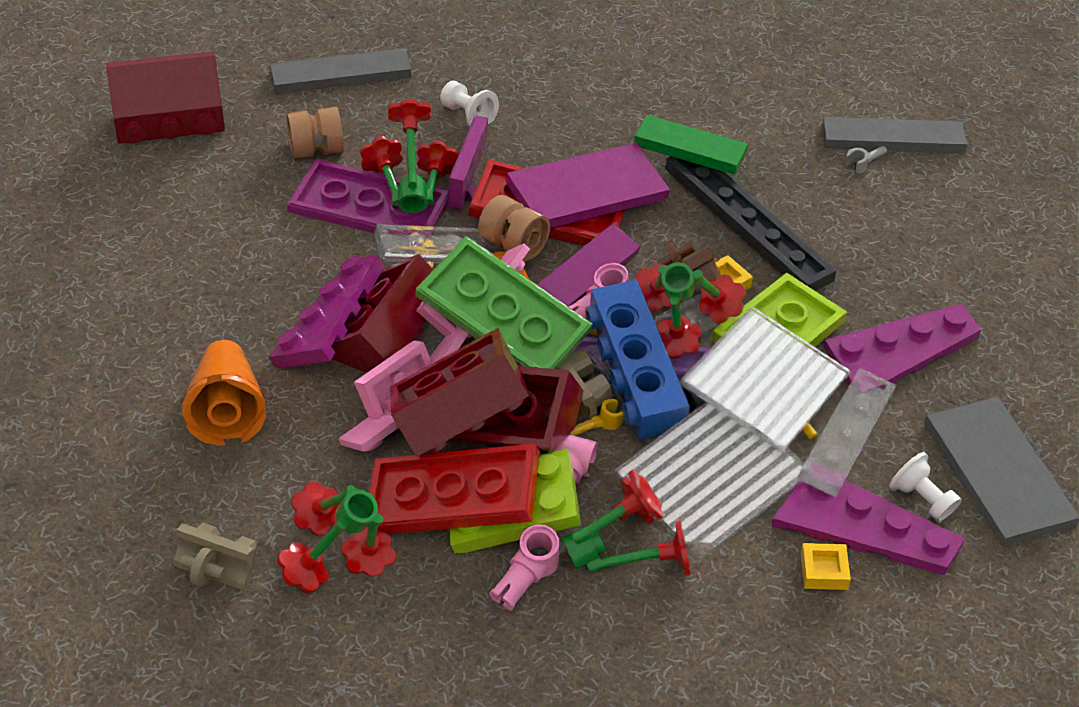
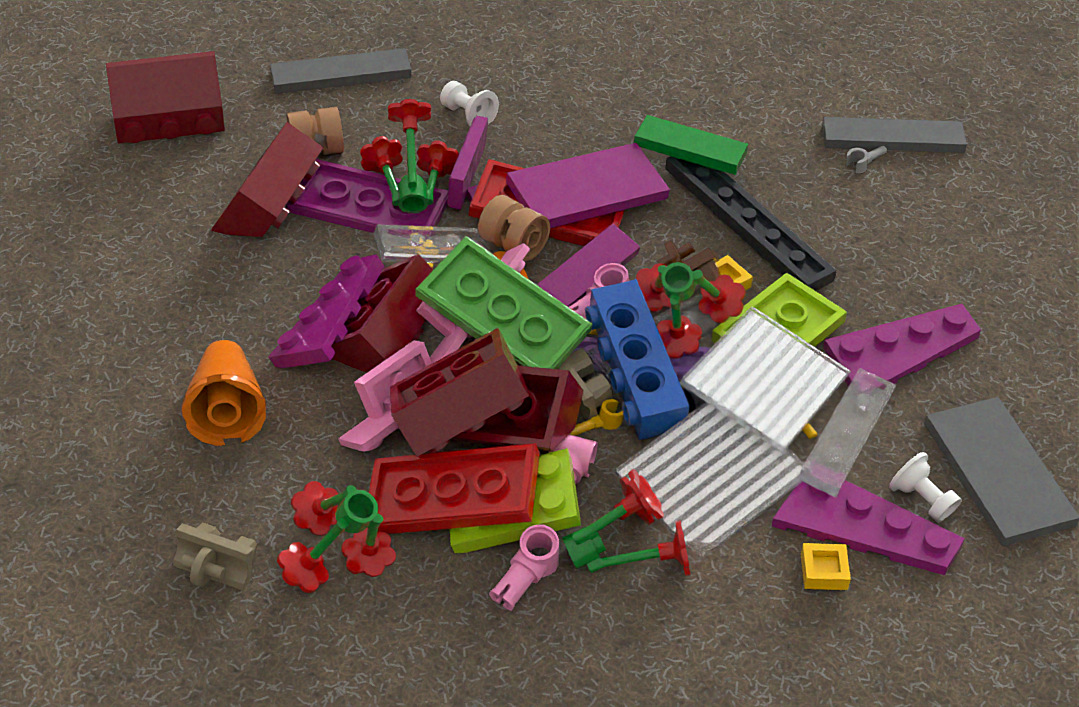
(271, 185): none -> dark red slope

